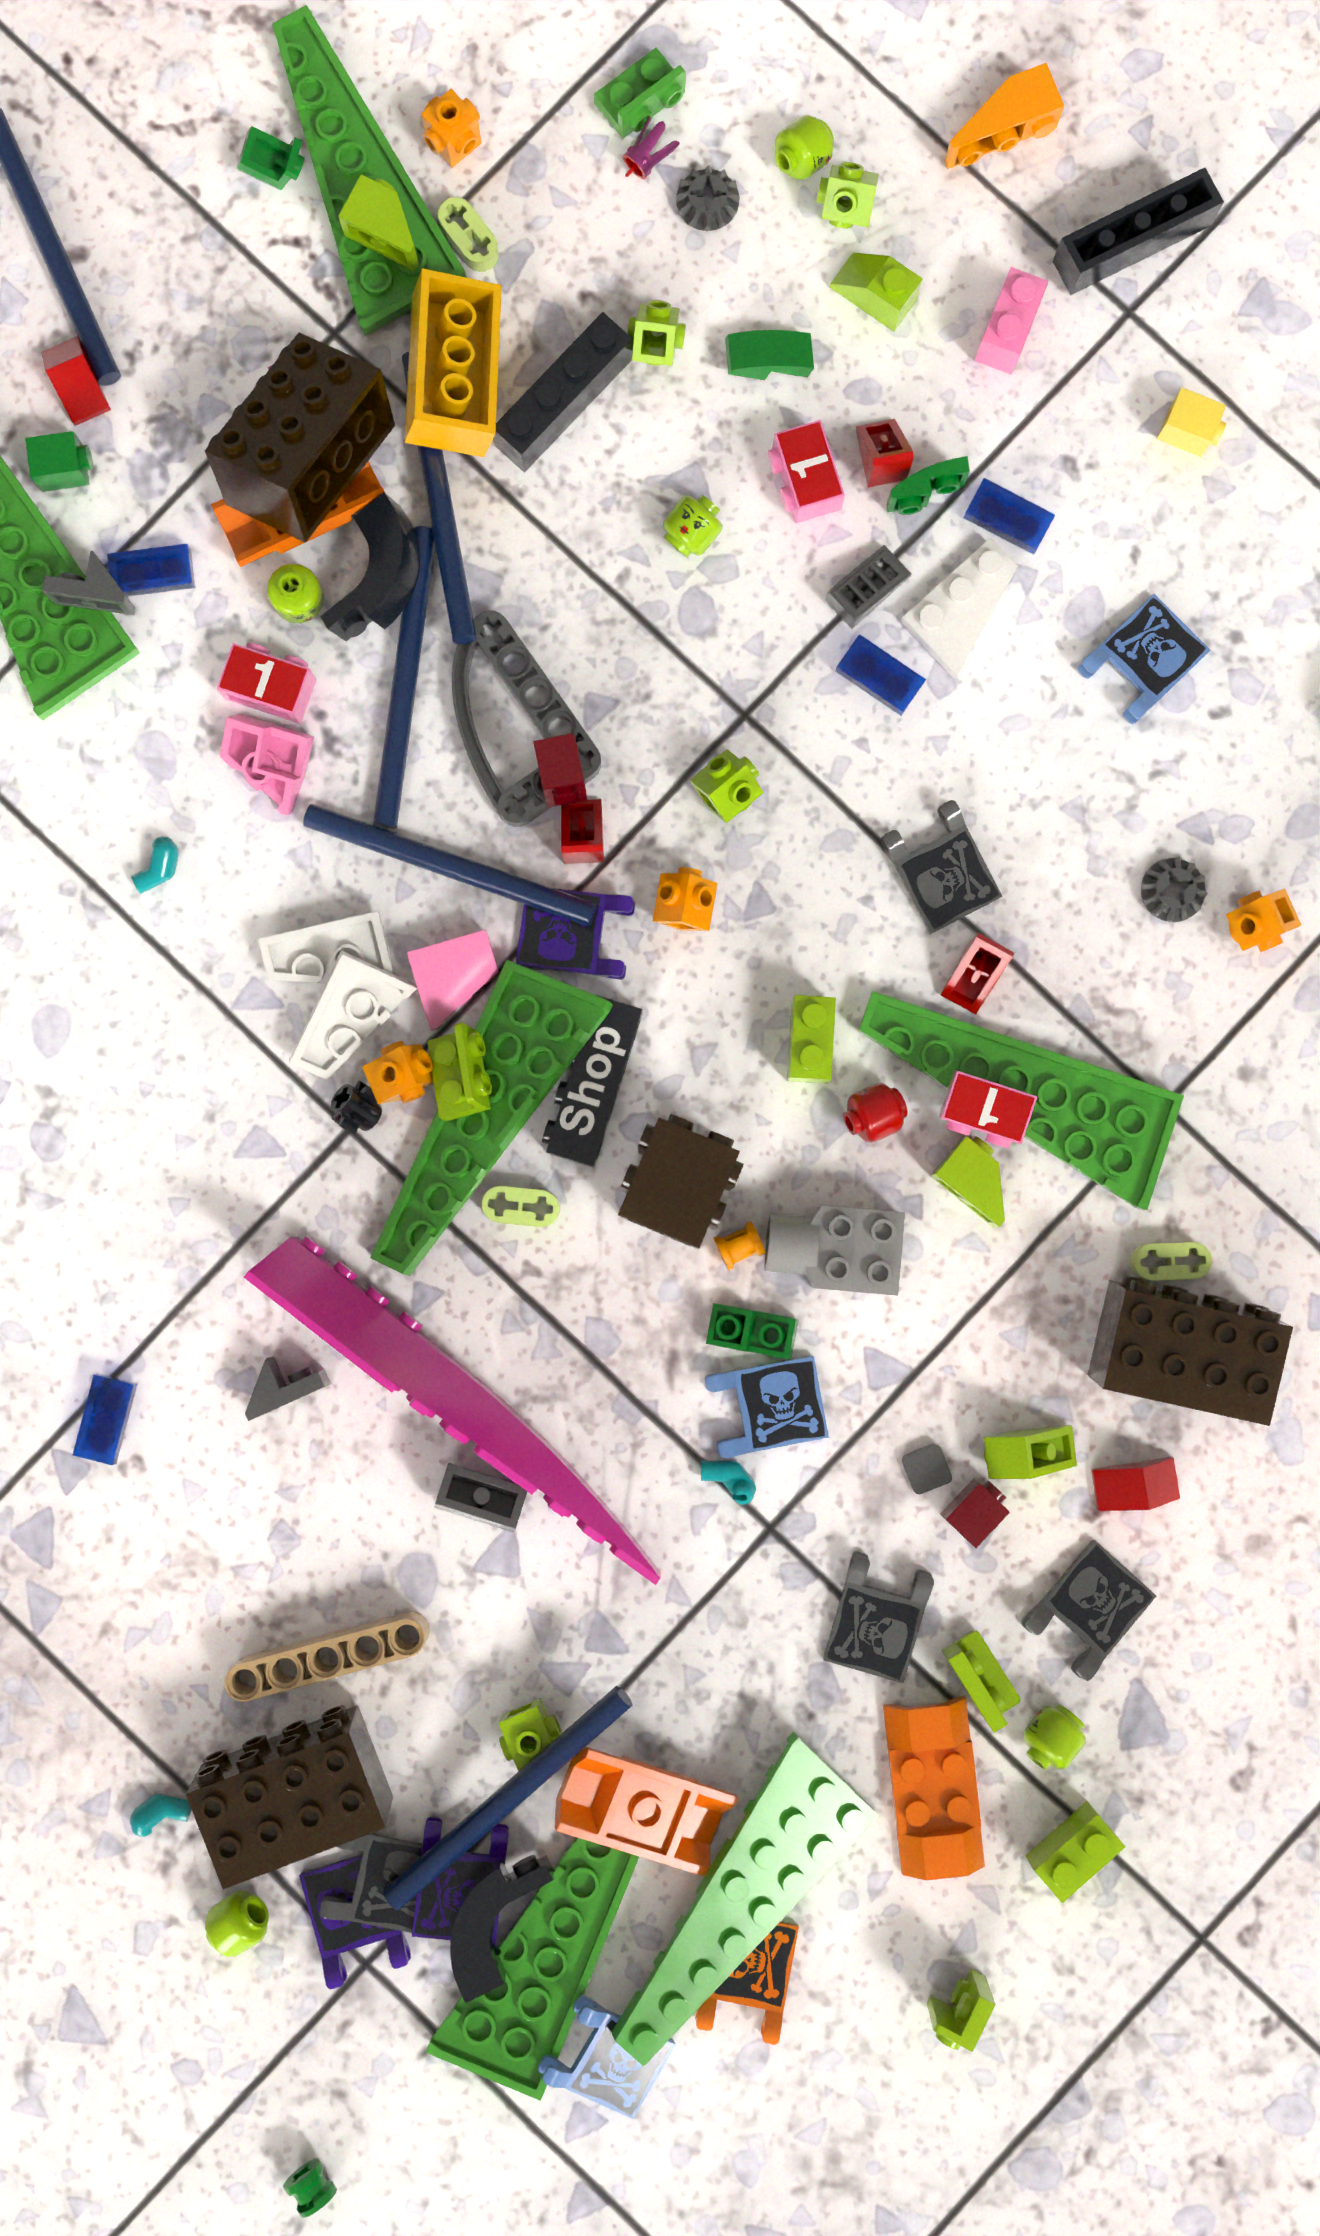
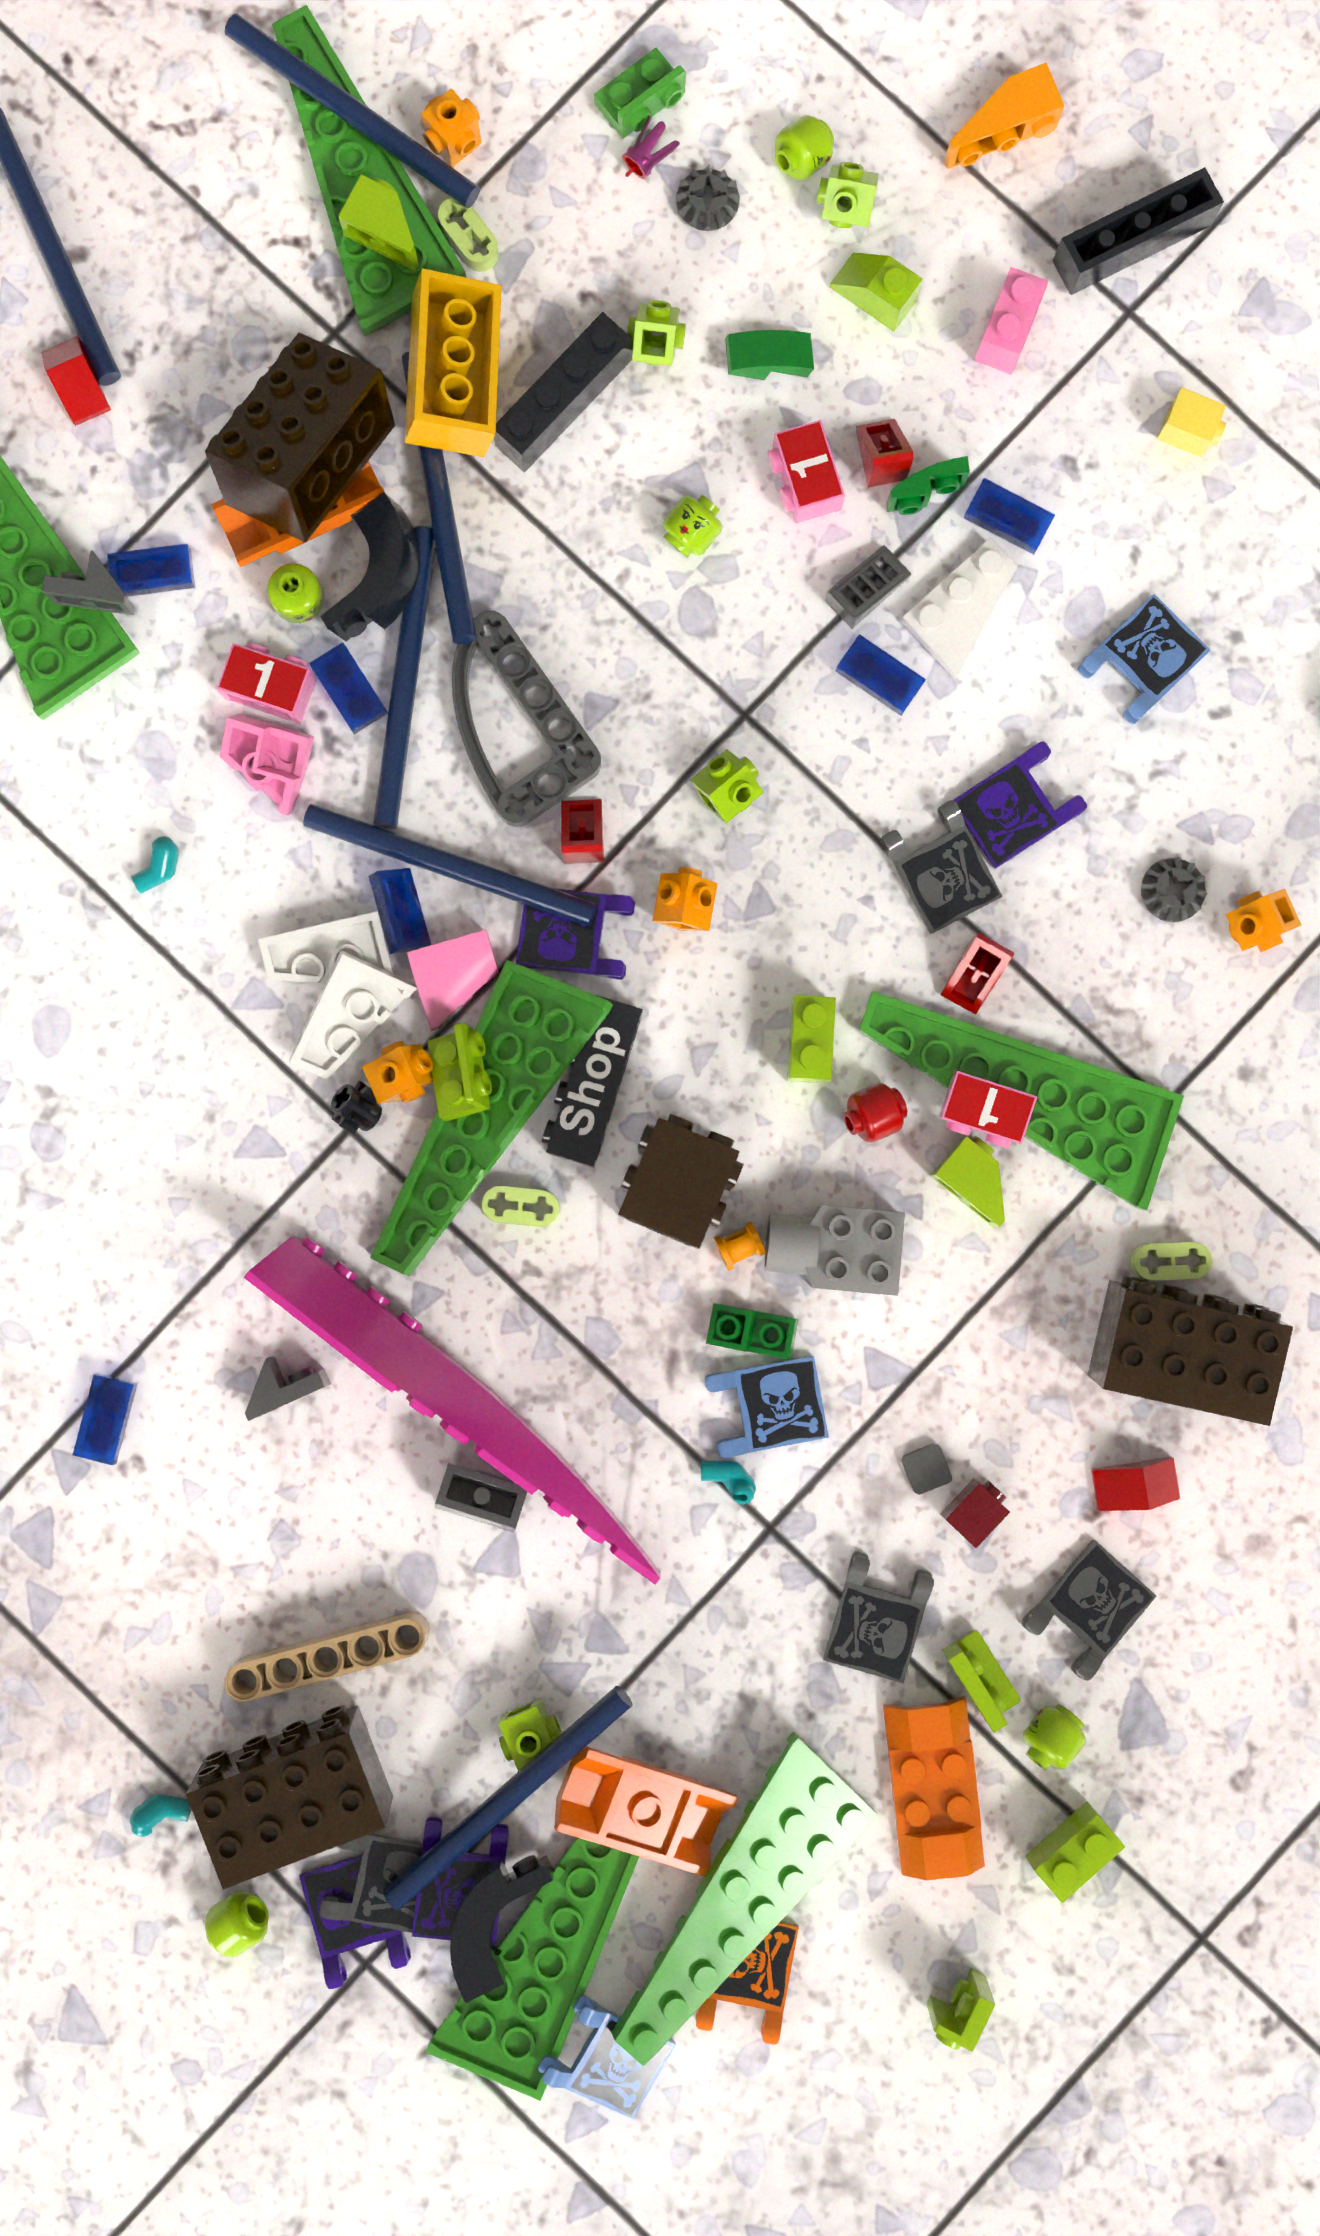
(58, 461): green brick -> none
(270, 158): green bracket -> none
(310, 2188): green wheel -> none
(348, 688): none -> clear blue plate
(352, 110): none -> dark blue piece
(399, 910): none -> clear blue plate
(560, 770): dark red panel -> none
(1010, 809): none -> flag
(1030, 1452): lime slope -> none

